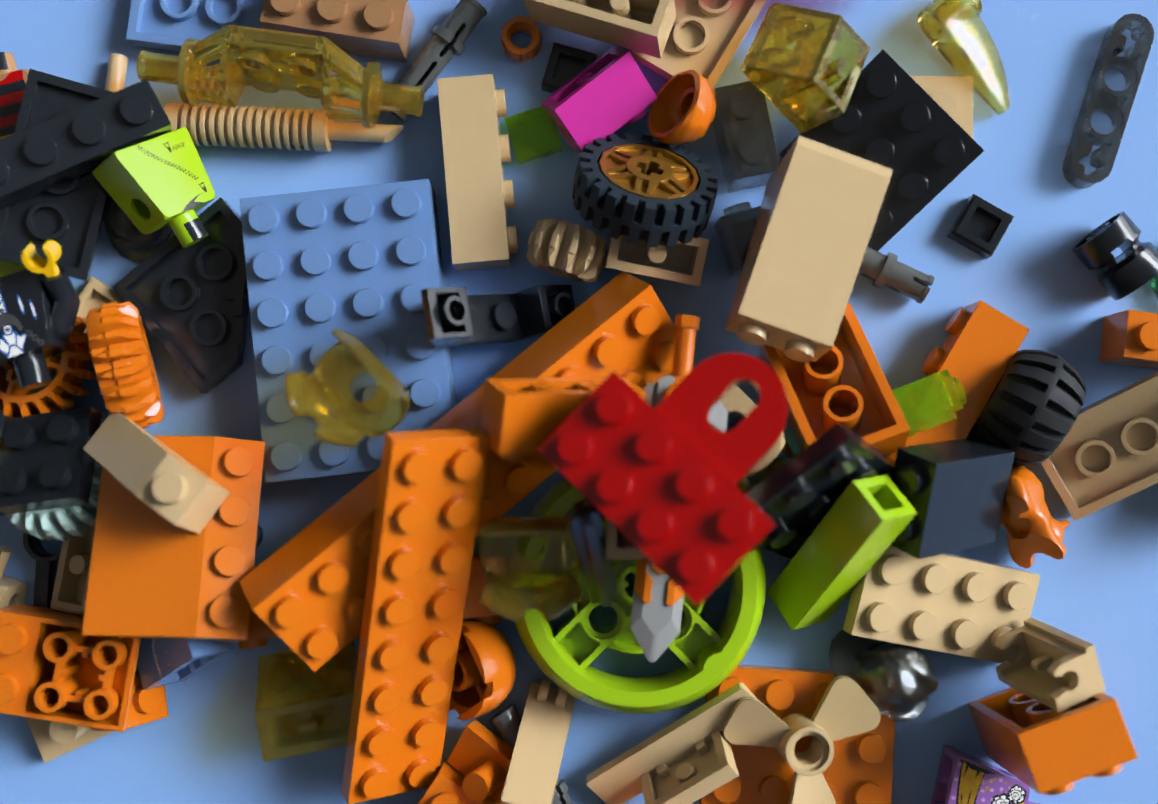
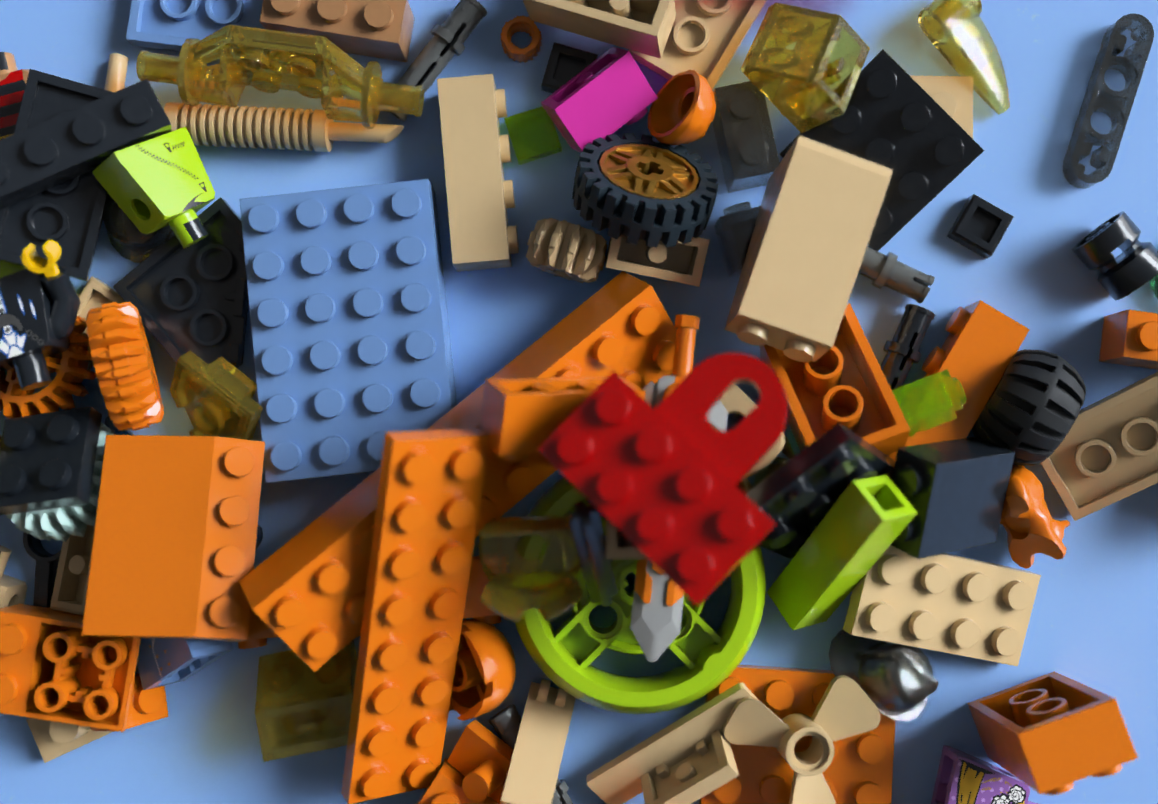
(156, 473): tan slope -> none
(215, 397): none -> clear yellow plate
(328, 397): clear yellow piece -> none
(495, 318): black slope -> none
(905, 344): none -> black pin
(1050, 665): tan hinge -> none

